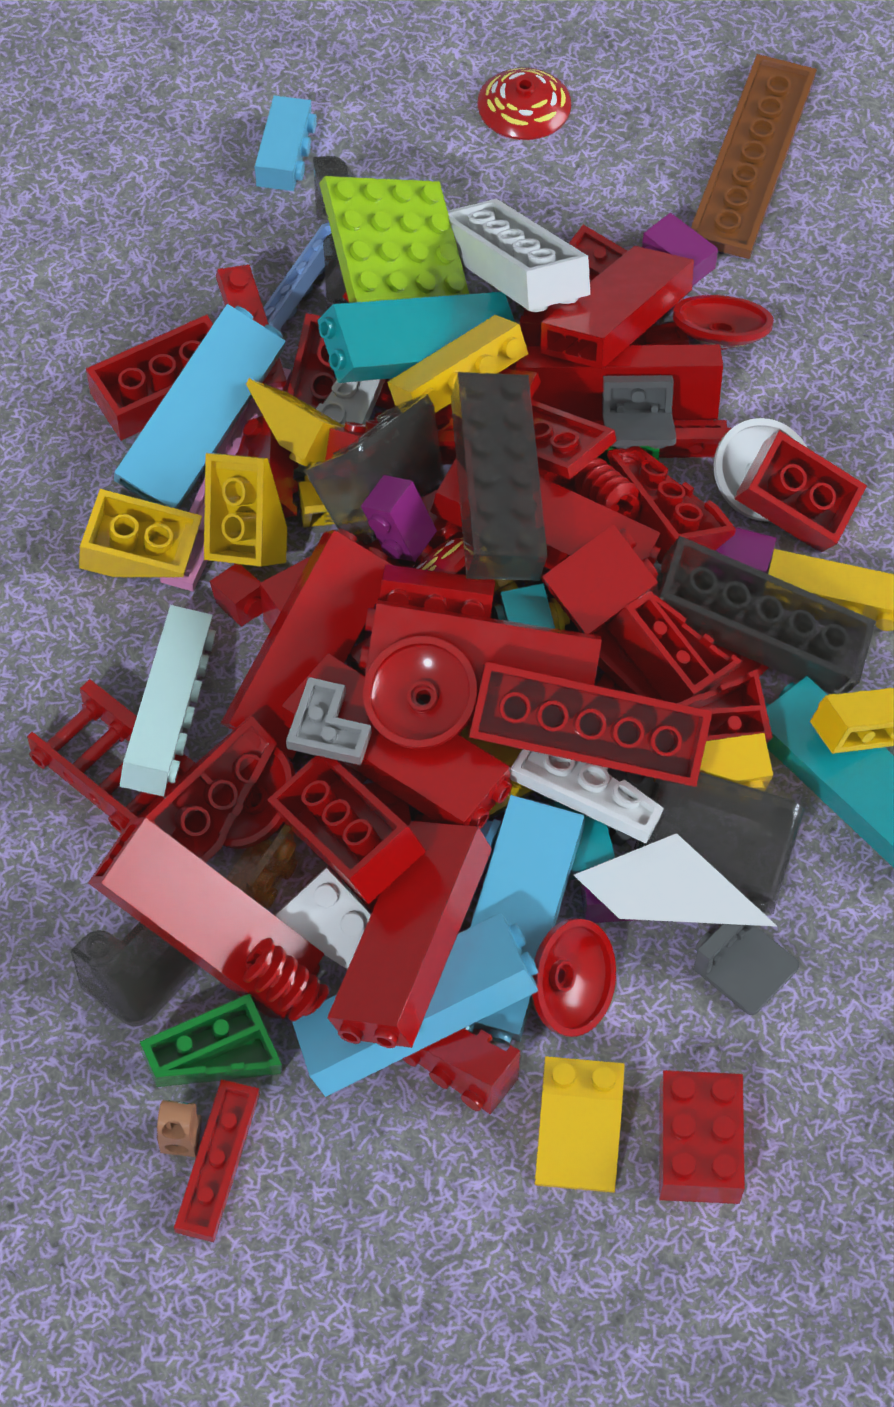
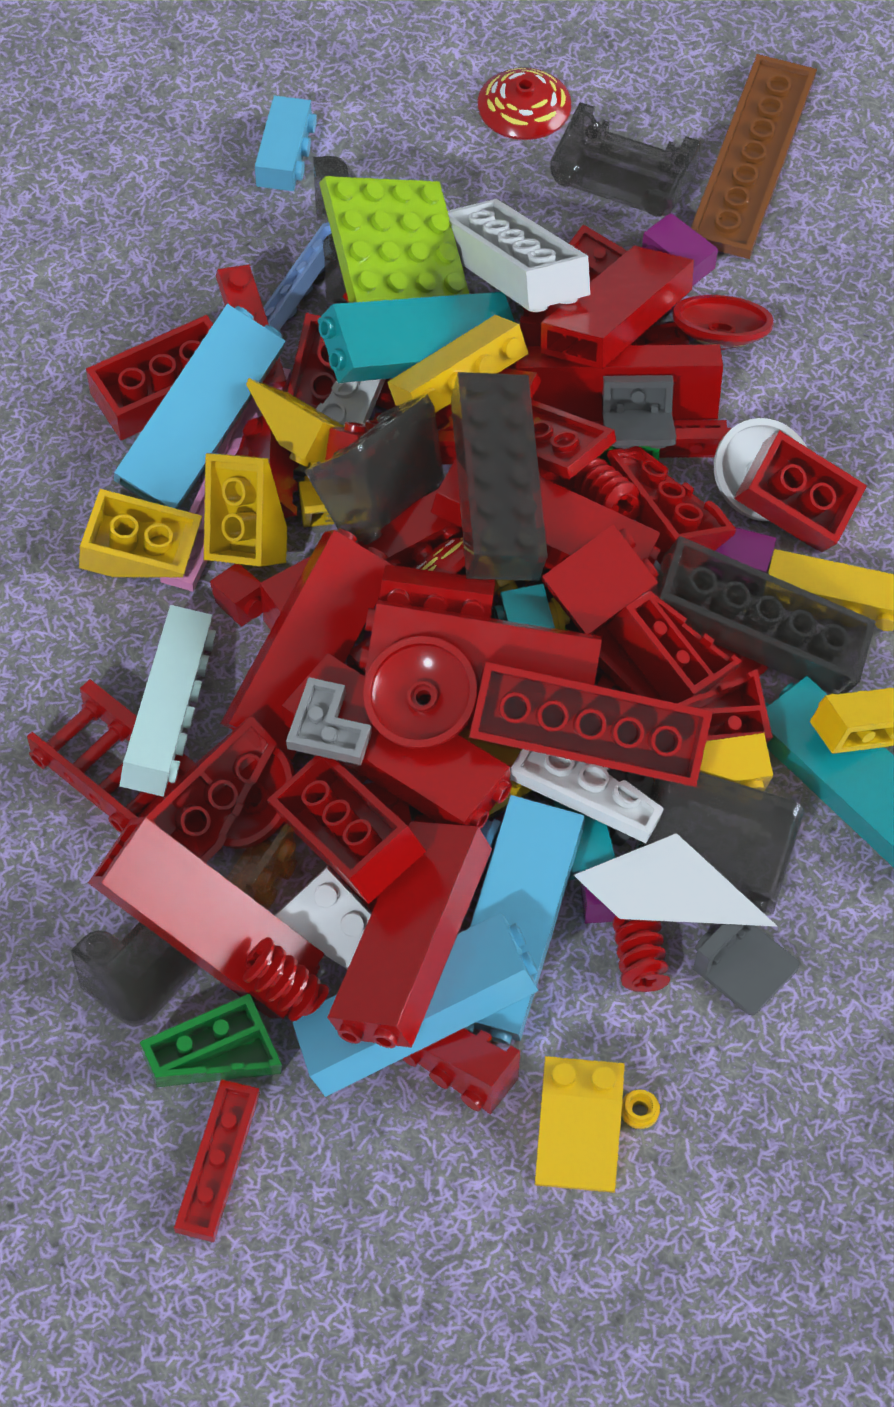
(178, 1126): nougat leg -> none
(399, 518): magenta brick -> none
(574, 977): red dish -> none
(622, 167): none -> clear smoke windscreen
(640, 954): none -> red piece
(644, 1098): none -> yellow plate
(701, 1137): red brick -> none

